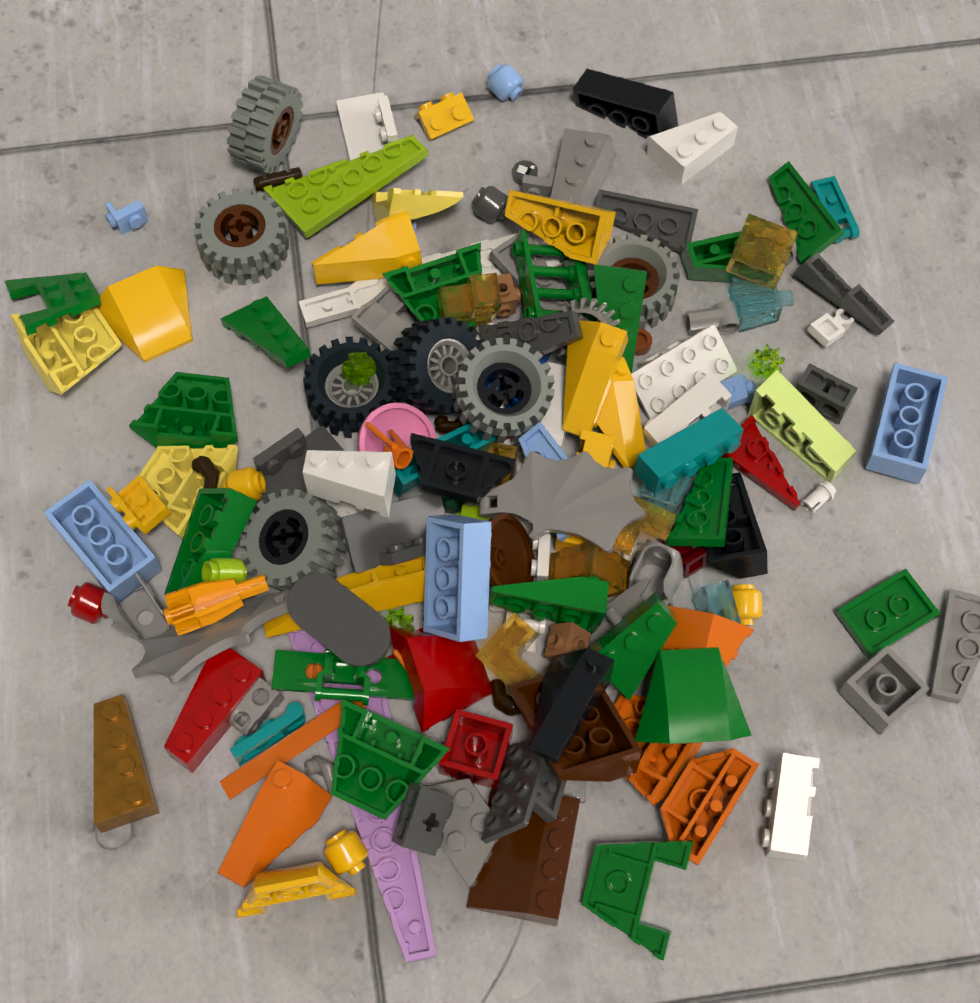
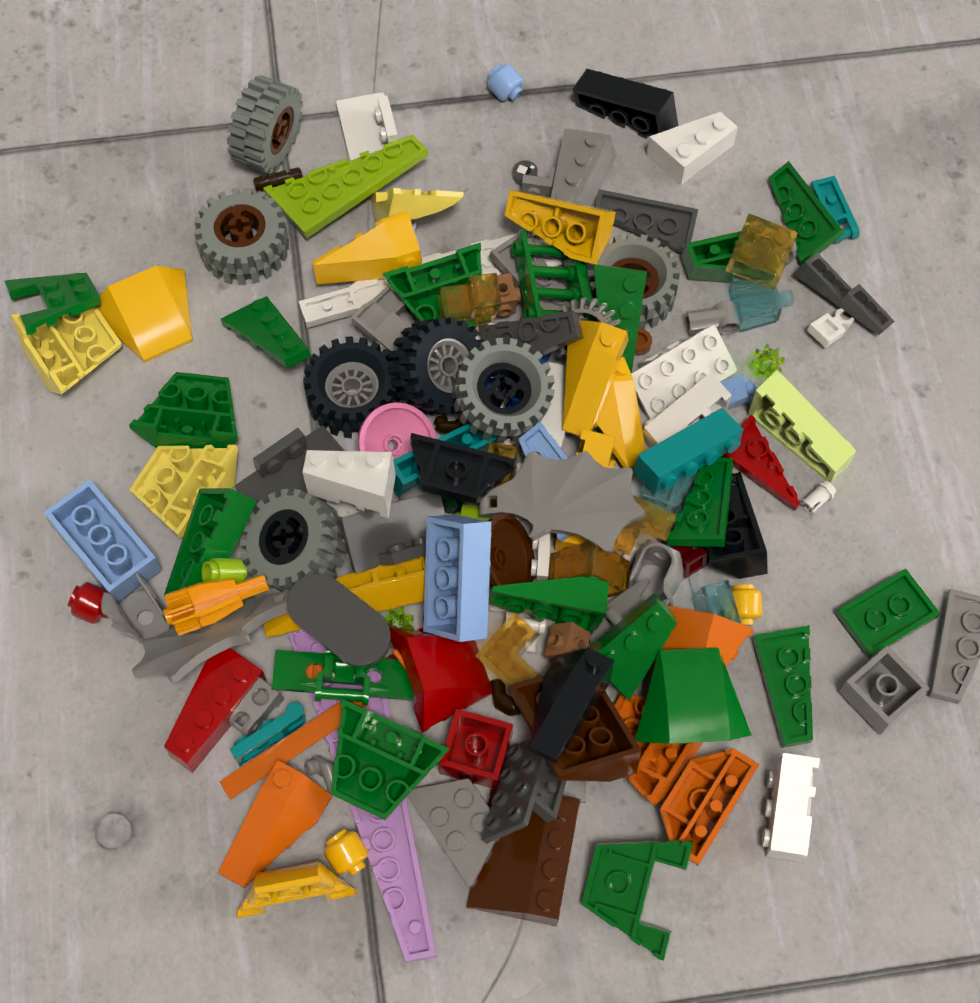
(120, 771): pearl gold wedge -> none
(127, 218): light blue bracket -> none
(140, 505): yellow bracket -> none
(208, 470): dark brown arm -> none
(247, 482): yellow head -> none
(358, 368): clear neon green gear -> none
(401, 453): orange plant -> none
(410, 828): dark grey brick -> none
(444, 116): yellow bracket -> none
(490, 204): dark grey head -> none
(786, 674): none -> green wing
(826, 392): dark grey brick -> none
(906, 423): light blue brick -> none

